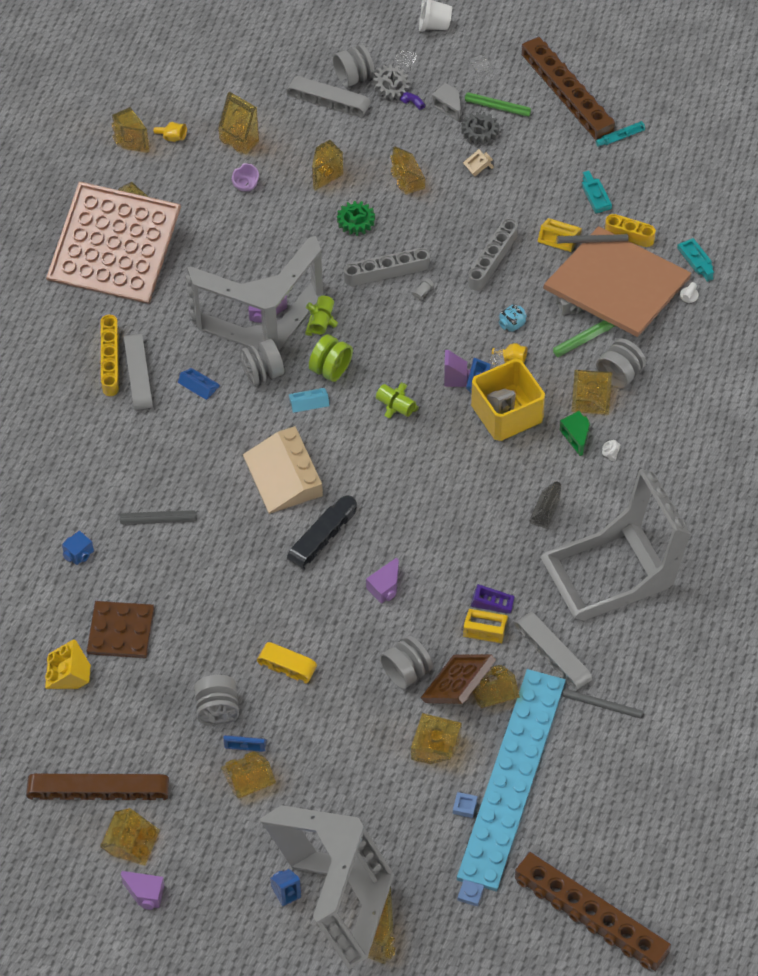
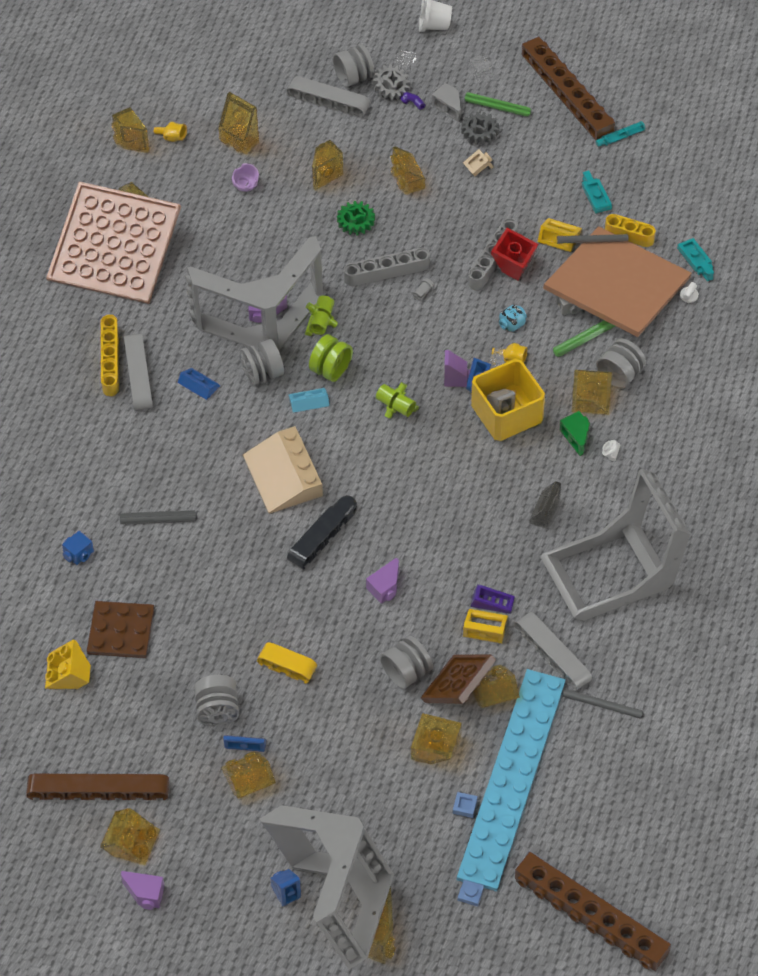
(513, 253): none -> red slope

